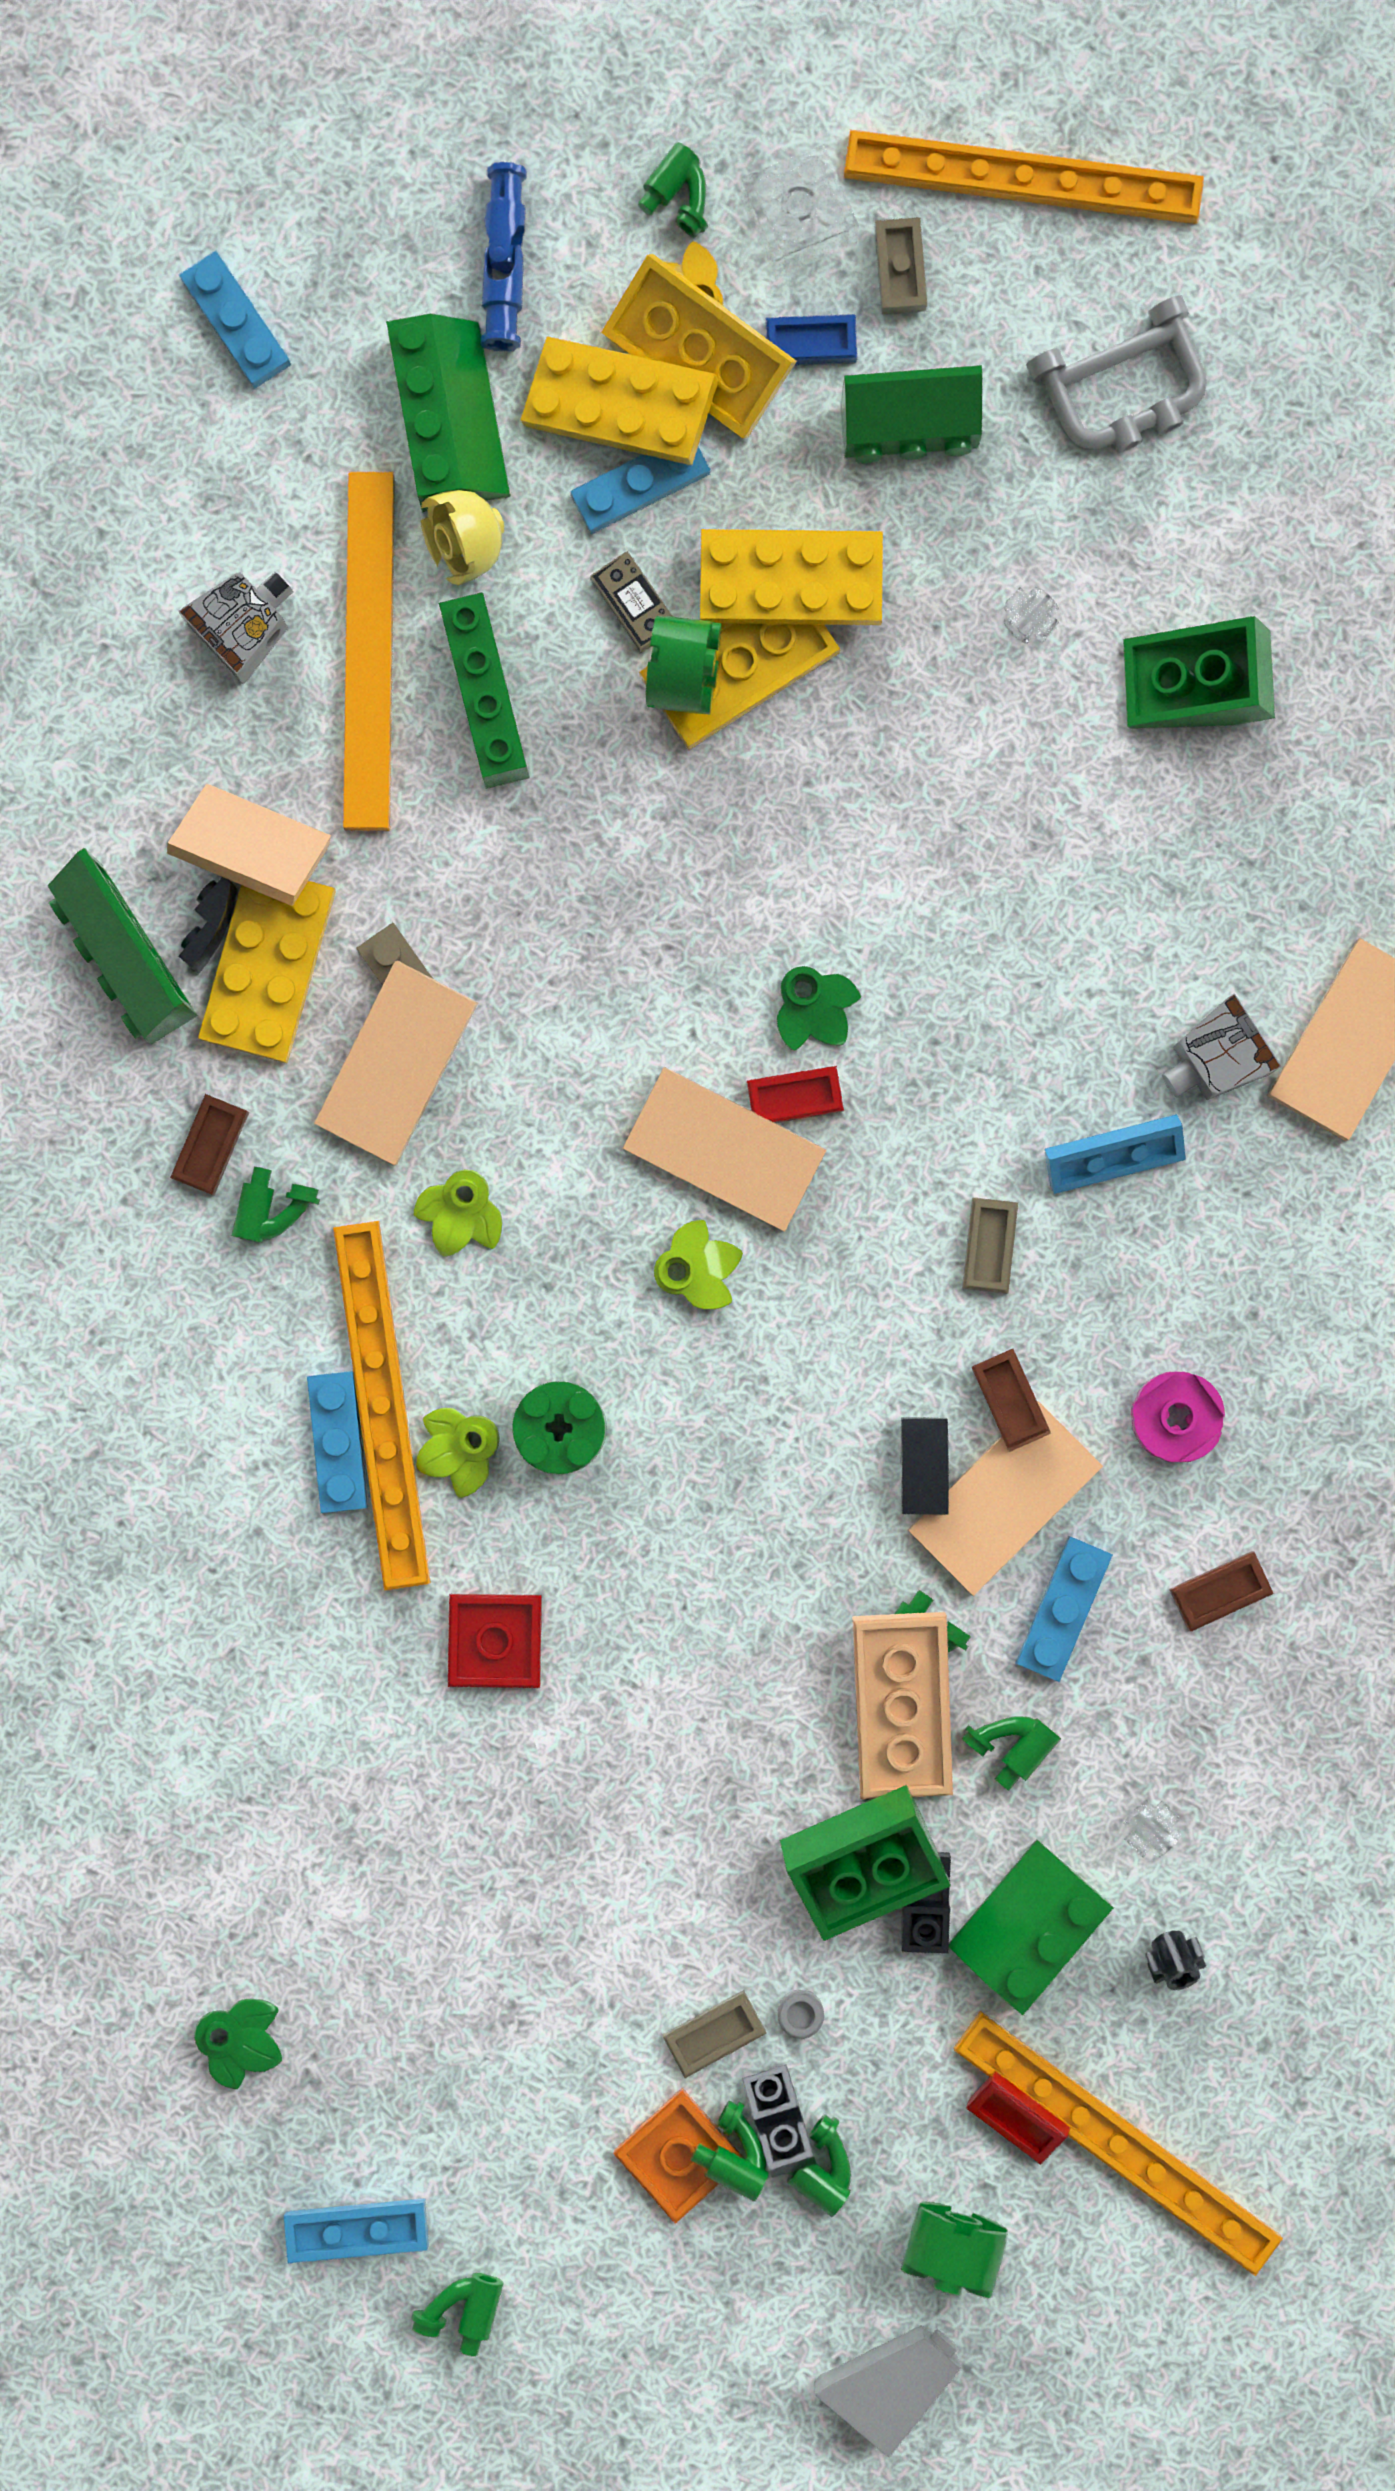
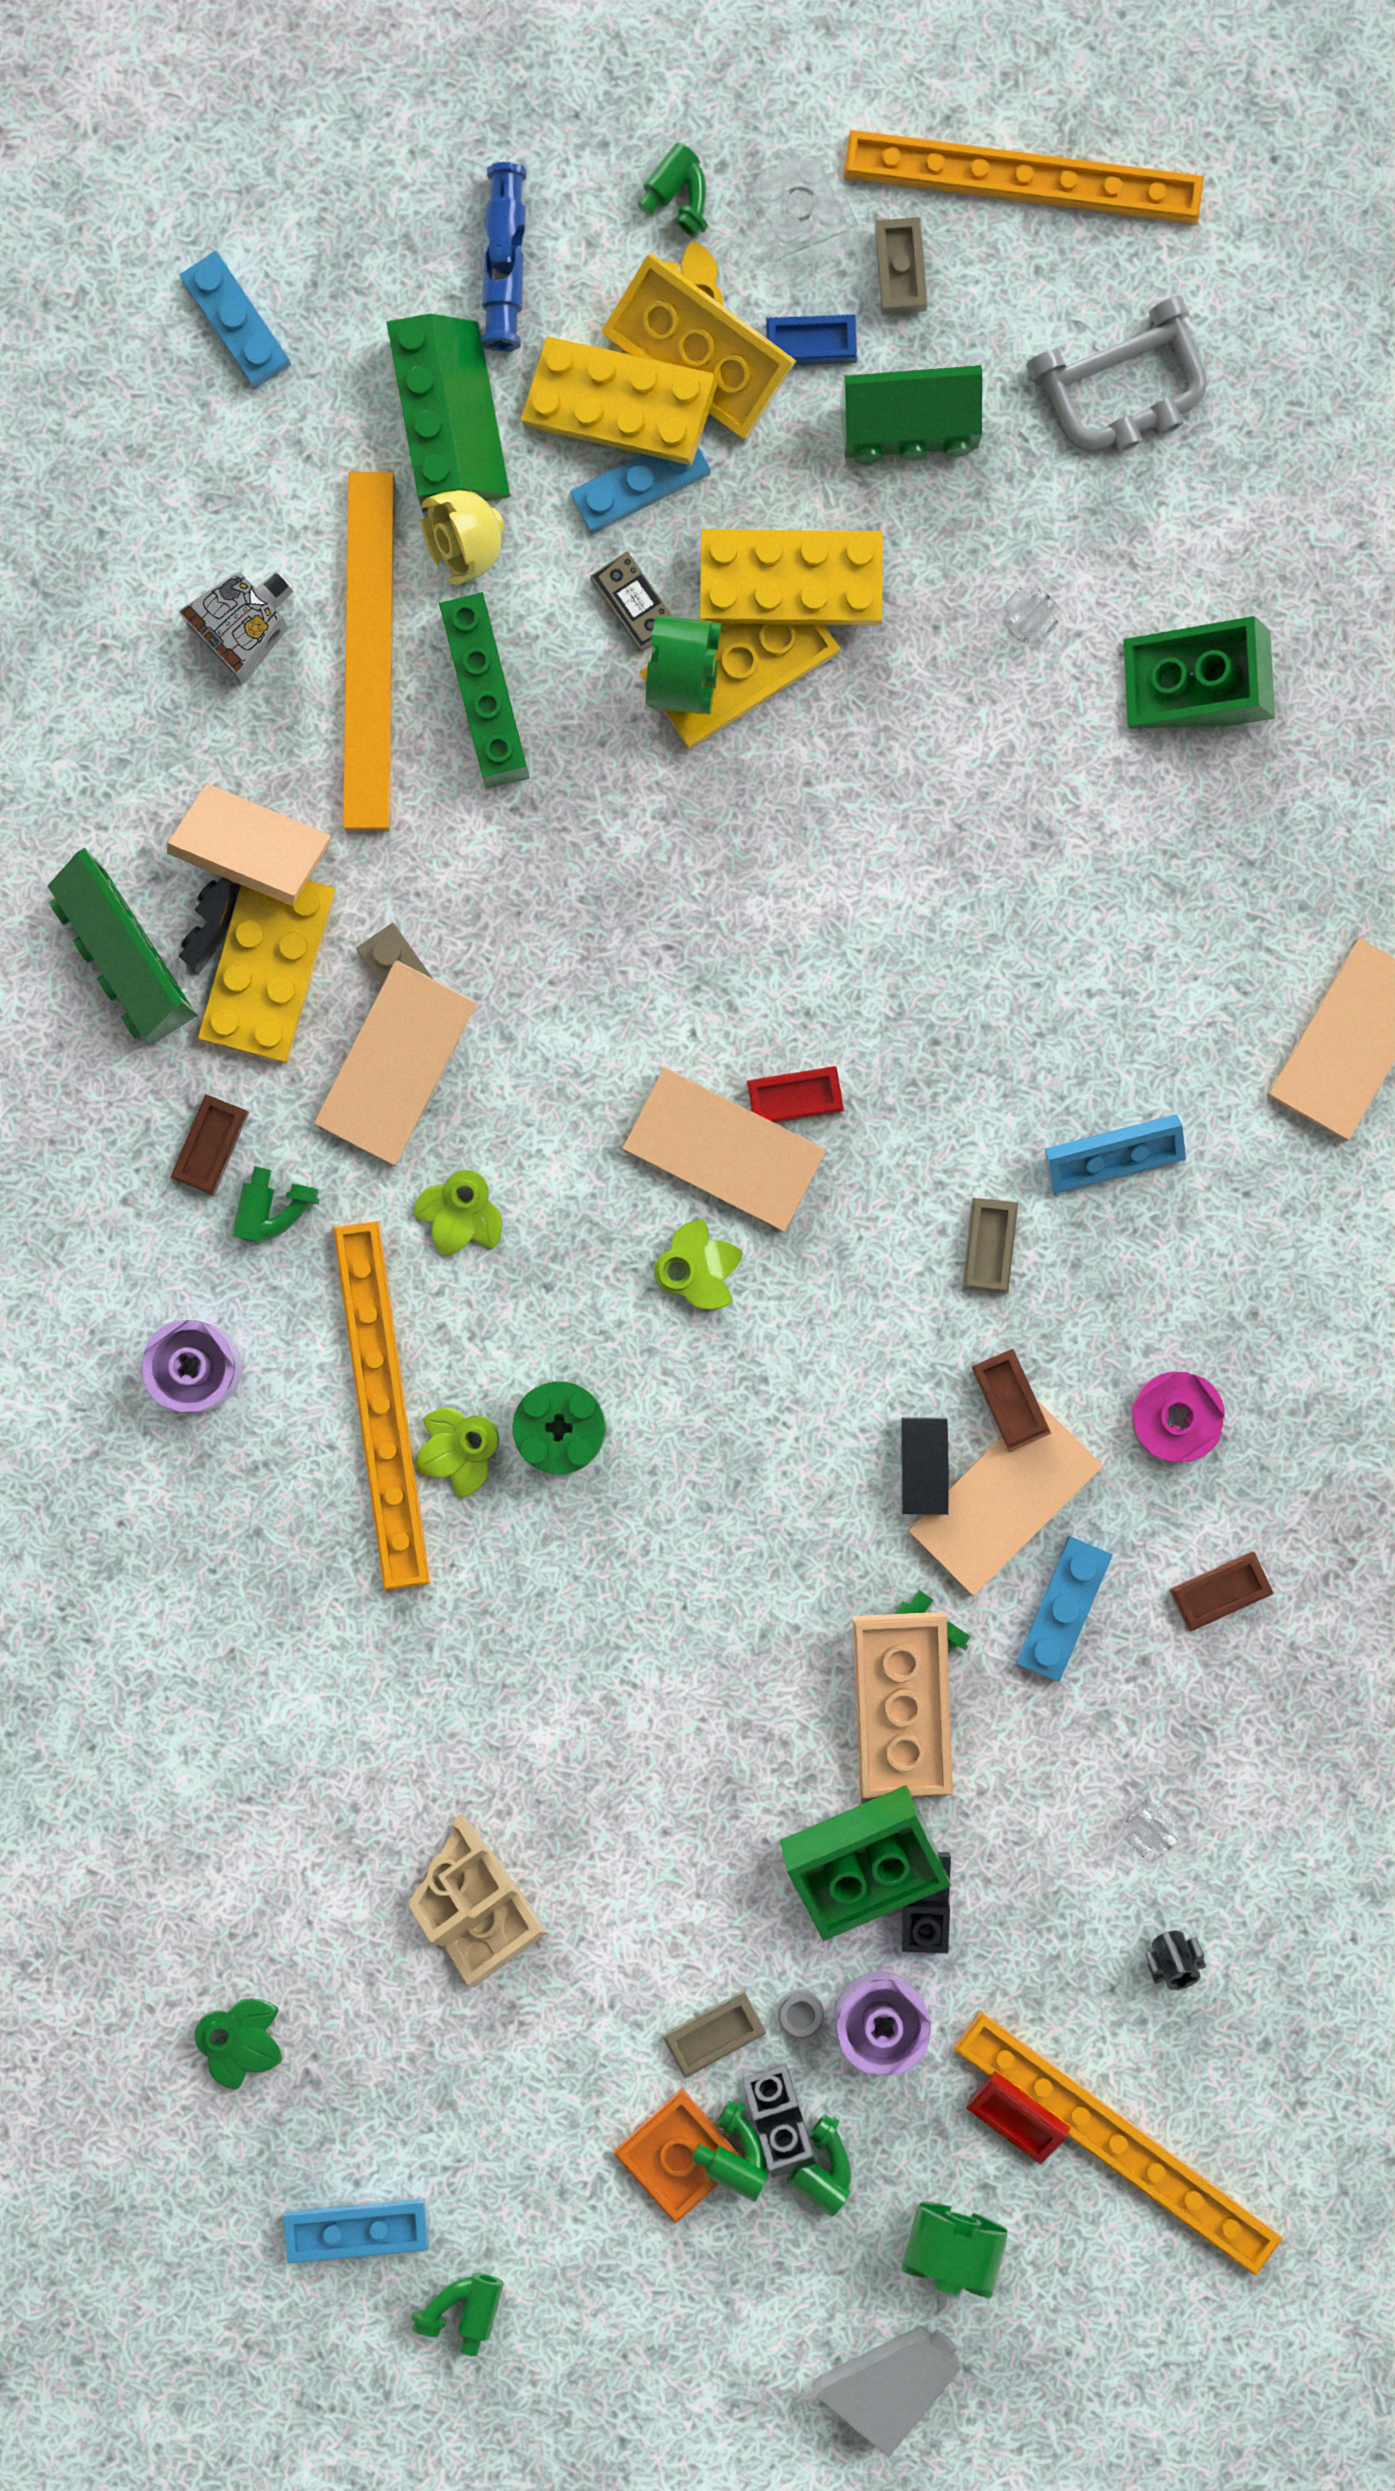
(166, 1360): none -> lavender brick
(337, 1442): dark azure plate -> none
(474, 1902): none -> tan slope
(494, 1640): red tile -> none
(820, 1012): green plate -> none
(882, 2050): none -> lavender brick
(1025, 1755): green plant -> none
(1030, 1927): green slope -> none
(1221, 1053): light grey torso -> none

